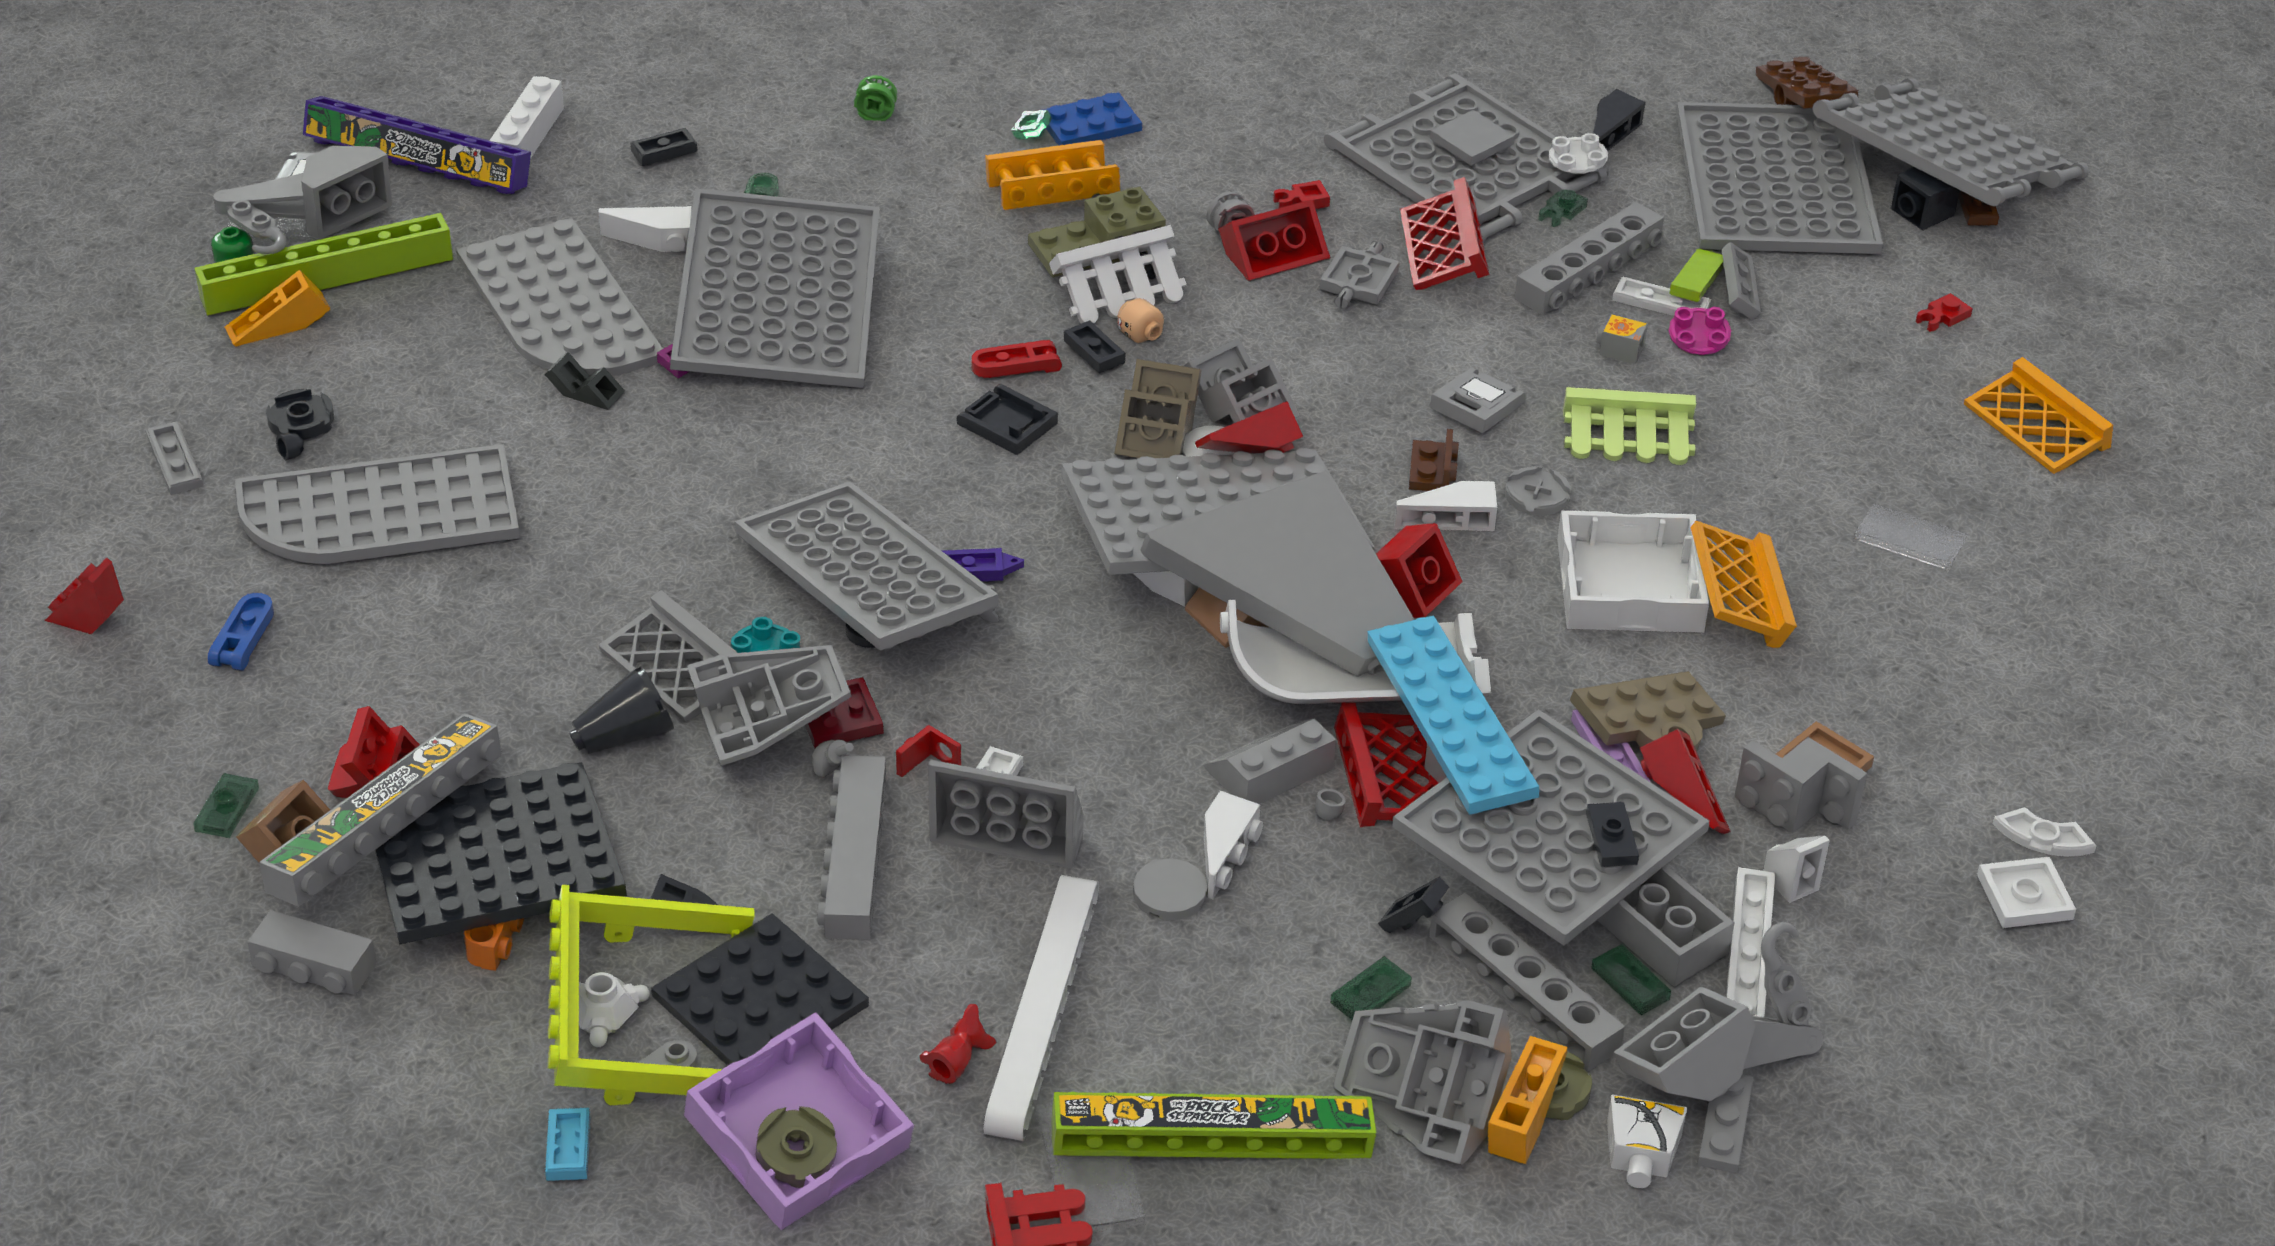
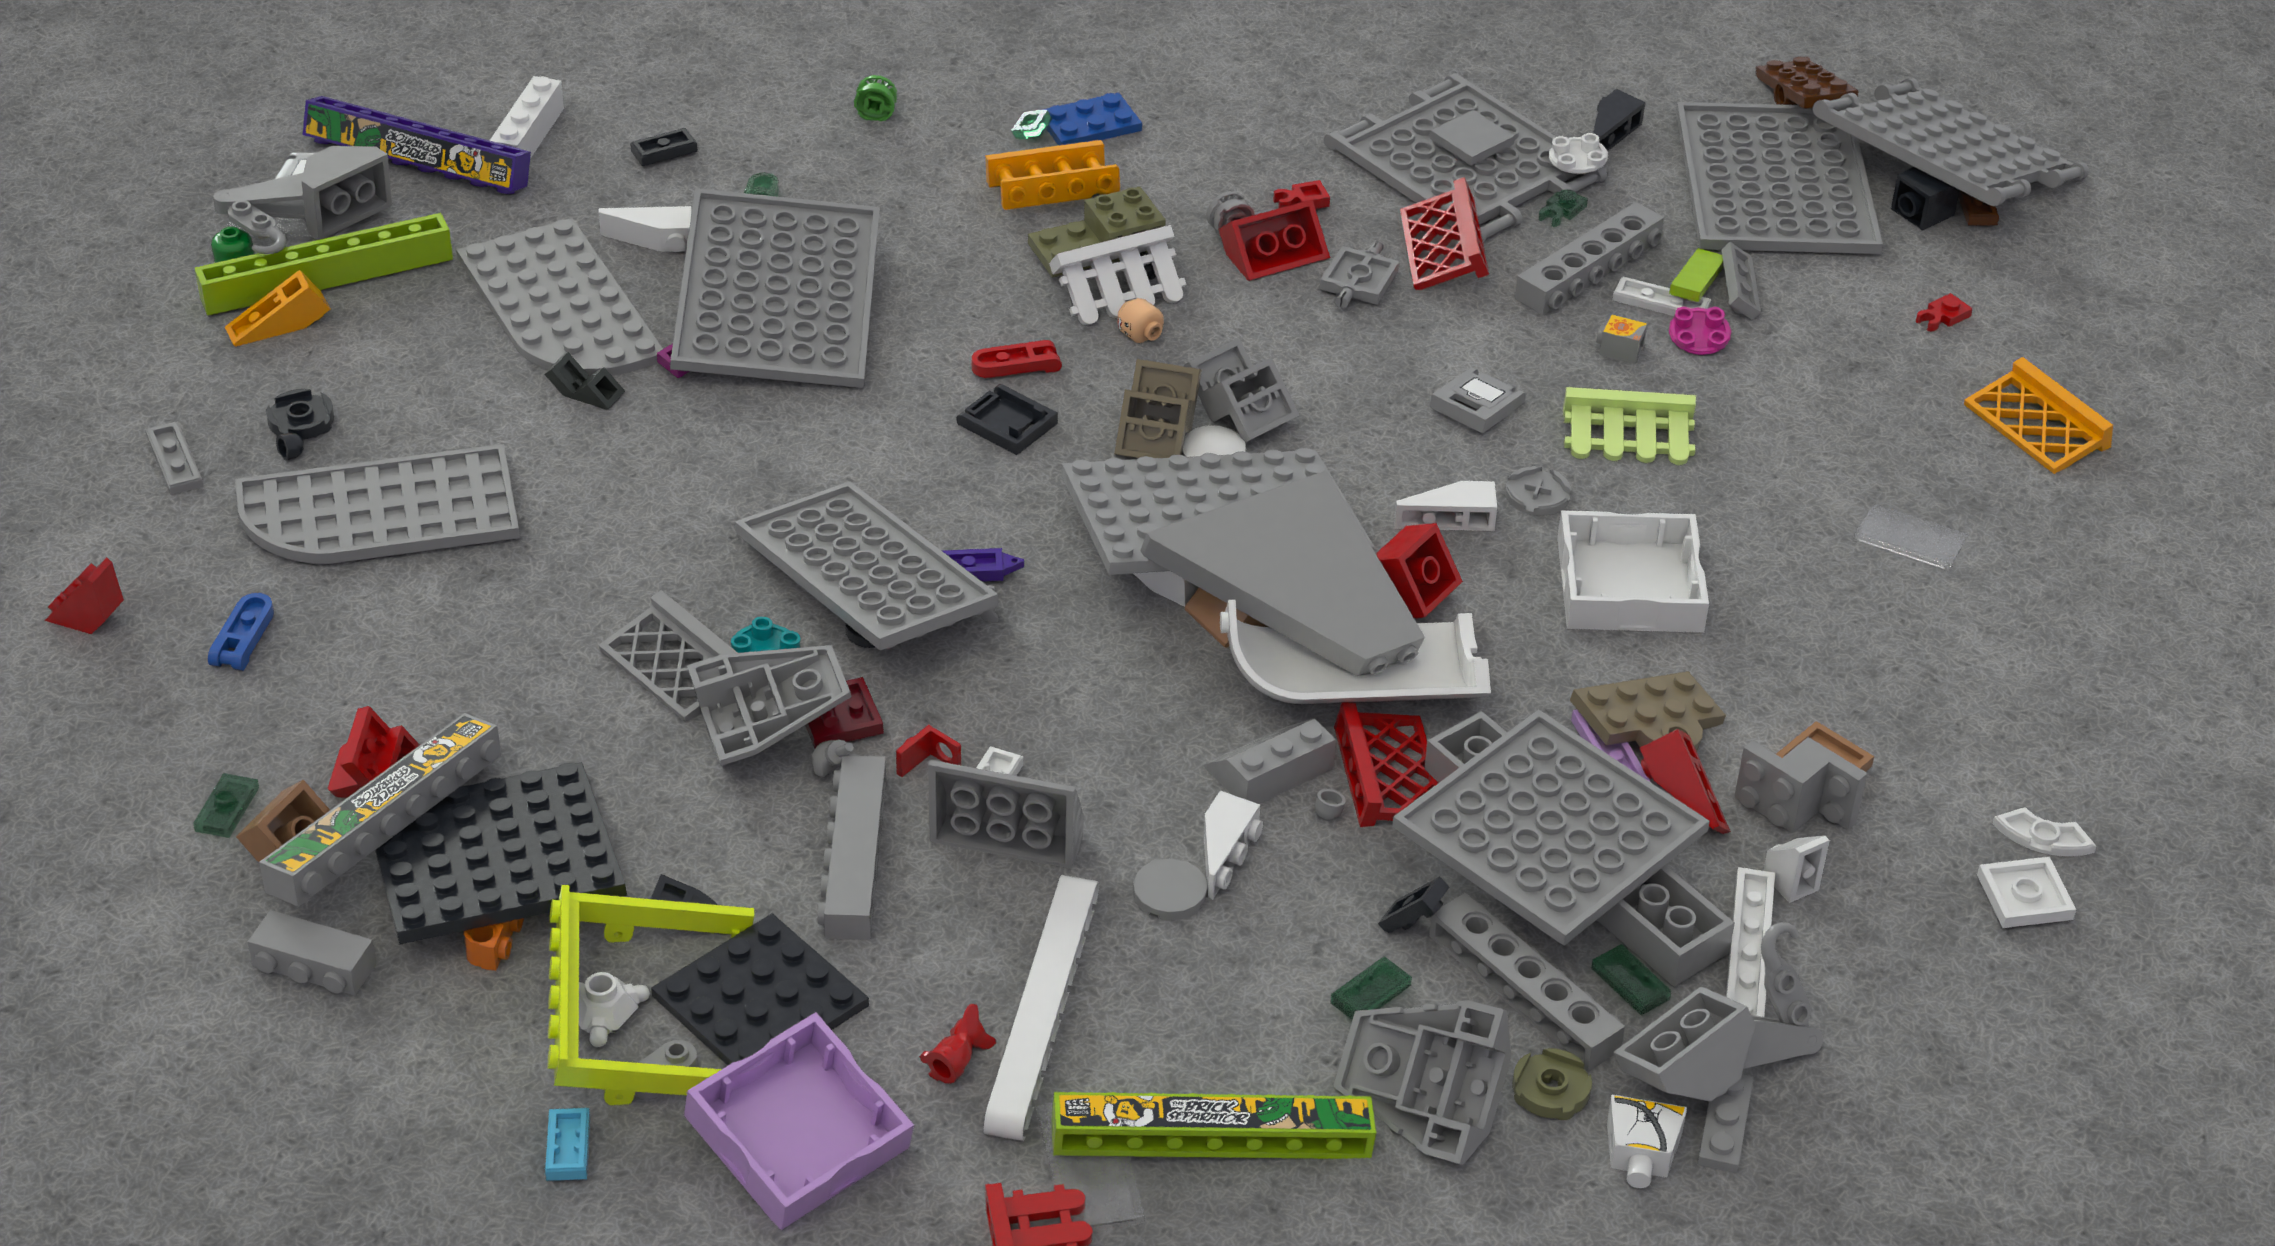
(622, 715): black cone -> none
(792, 1125): olive plate -> none
(1094, 346): black plate -> none
(1261, 432): red slope -> none
(1432, 463): reddish brown bracket -> none
(1453, 715): medium azure plate -> none
(1525, 1100): light orange slope -> none
(1612, 834): black plate -> none
(1761, 579): light orange fence -> none

